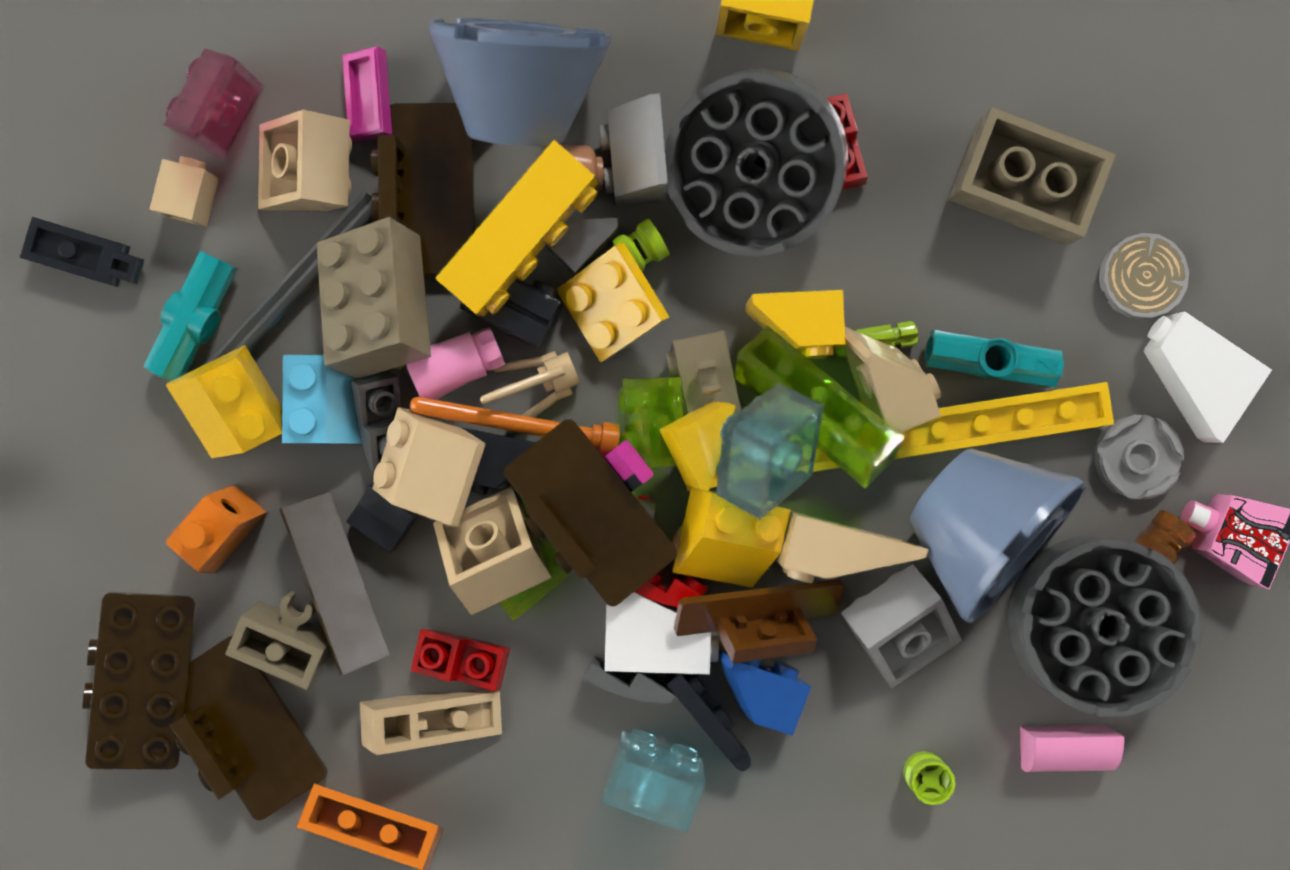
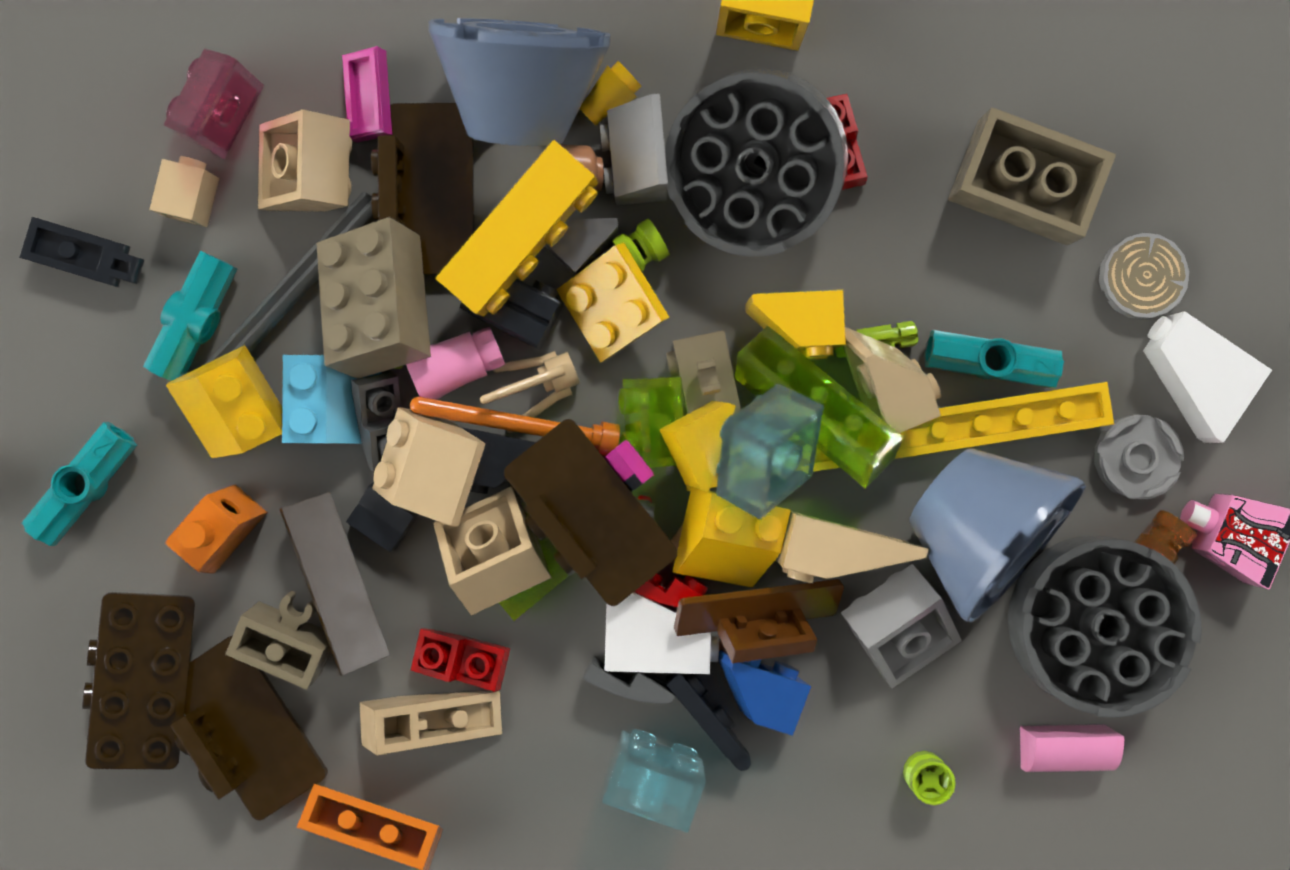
(62, 502): none -> teal piece
(611, 90): none -> yellow cone

